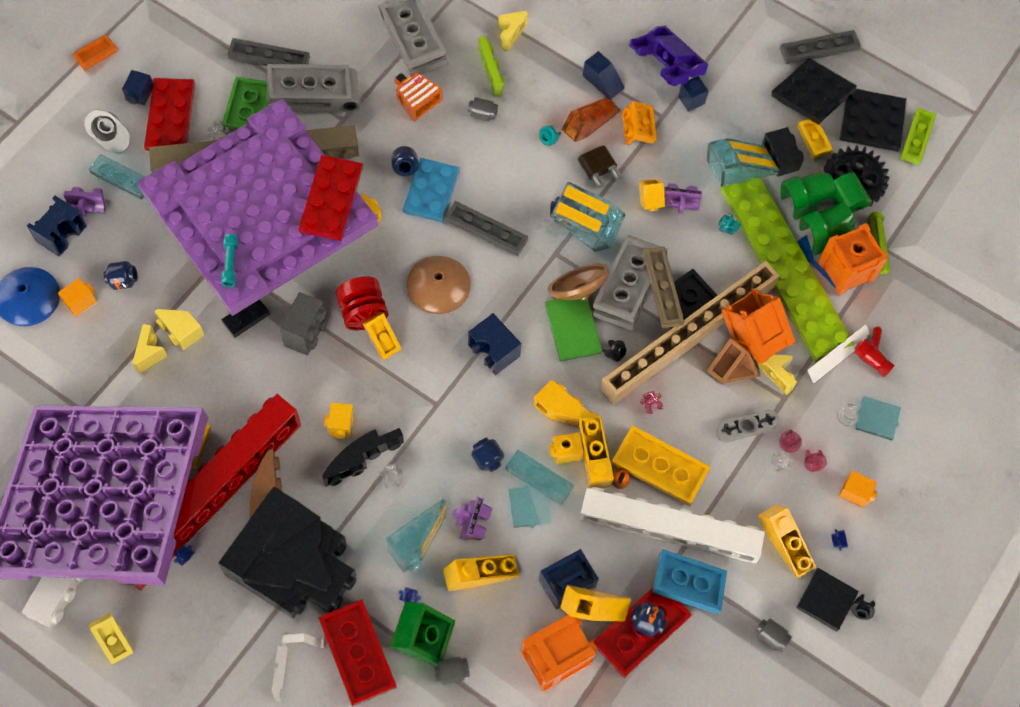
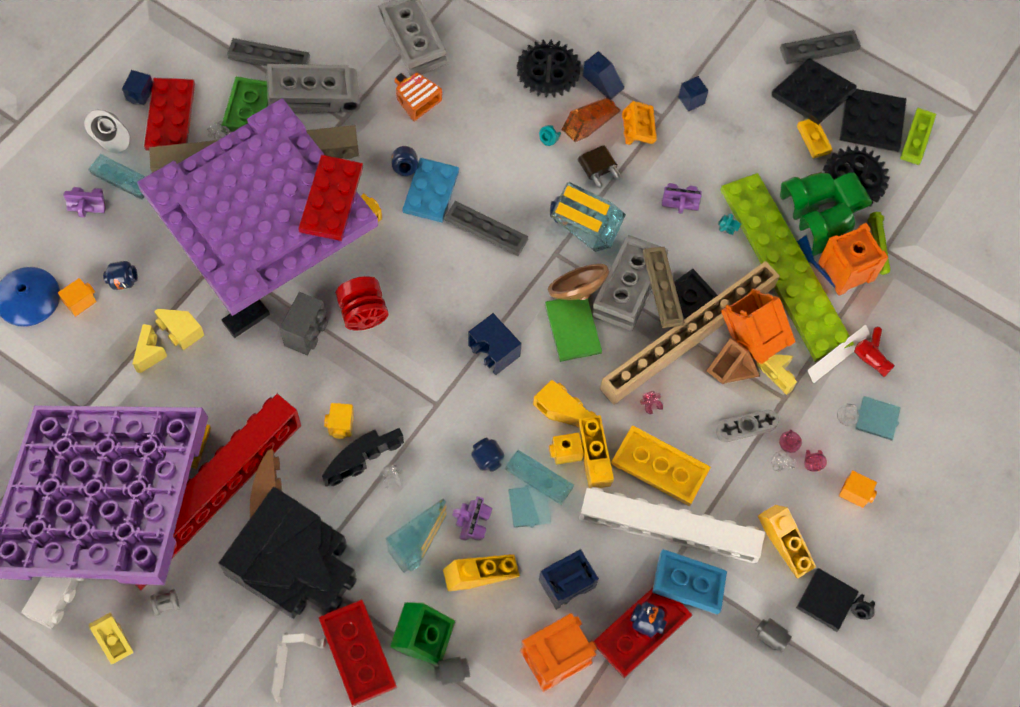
(57, 225): dark blue piece -> none
(95, 52): orange tile -> none
(157, 600): none -> light grey bush
(183, 555): clear blue plate -> none
(228, 275): teal bar -> none
(381, 335): yellow plate -> none
(409, 595): clear blue plate -> none
(438, 295): medium nougat dish -> none
(483, 109): dark grey brick -> none
(491, 65): lime plate -> none
(512, 27): light yellow slope -> none
(563, 65): none -> black gear
(594, 604): yellow slope -> none
(617, 350): black plate -> none
(626, 479): orange hinge -> none
(651, 194): yellow brick -> none
(672, 52): dark purple bracket -> none
(739, 161): clear light blue slope -> none
(783, 150): black brick -> none
(839, 539): clear blue plate -> none

